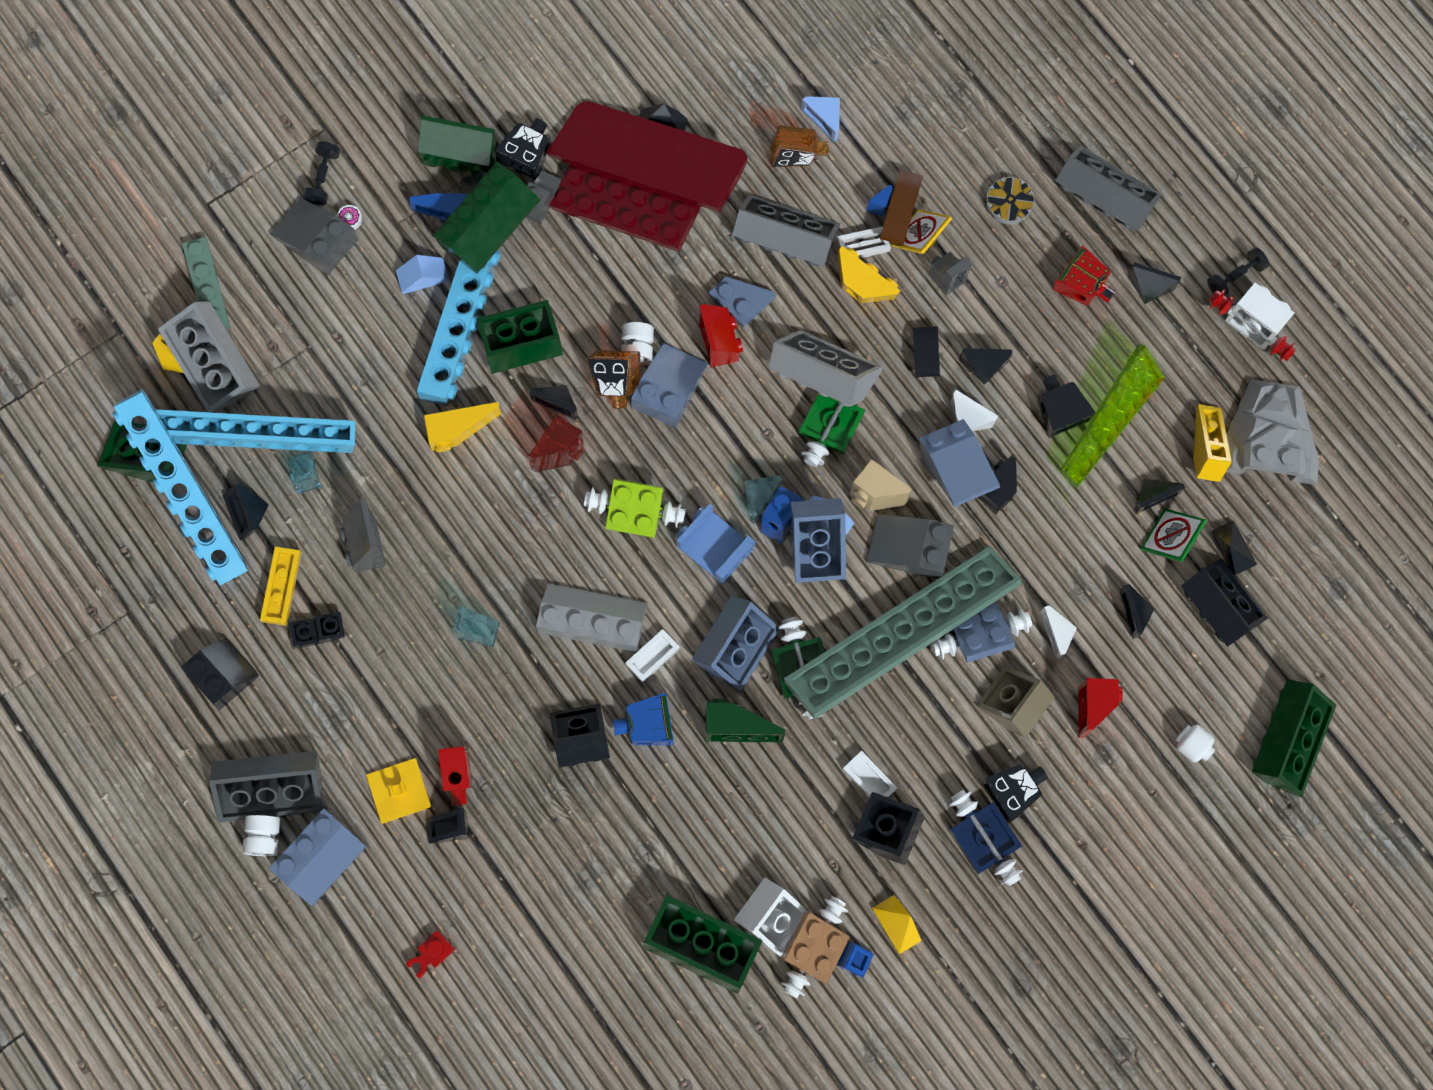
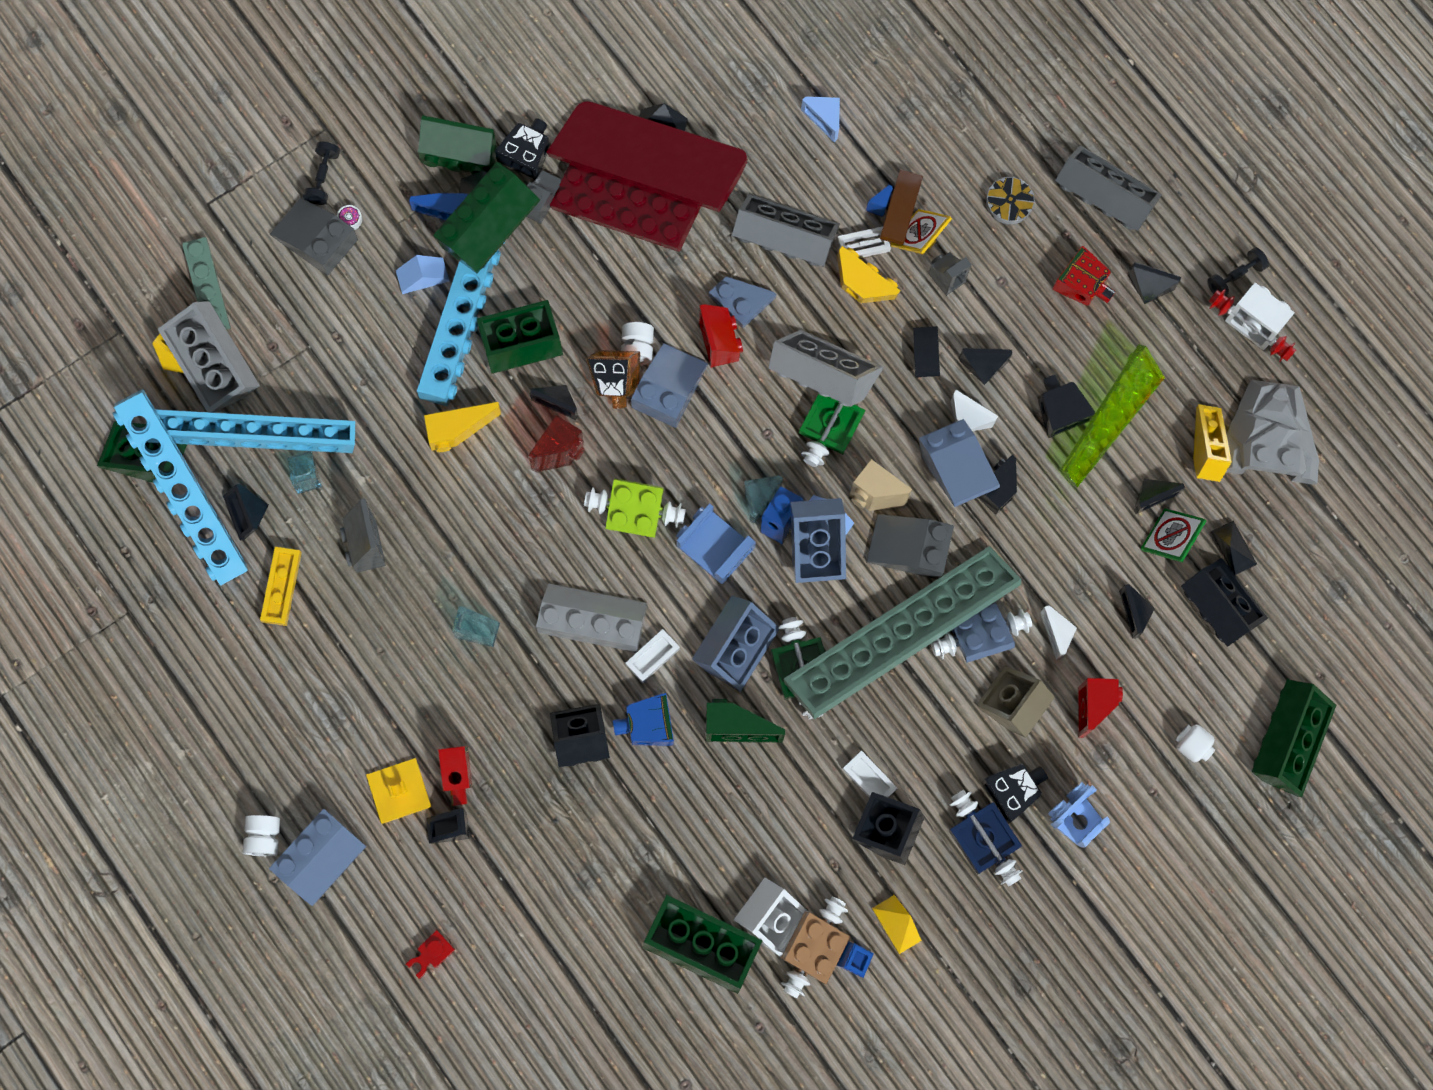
(220, 672): black slope -> none
(267, 786): dark grey slope -> none
(316, 631): black slope -> none
(796, 147): clear orange torso -> none
(1079, 805): none -> light blue piece

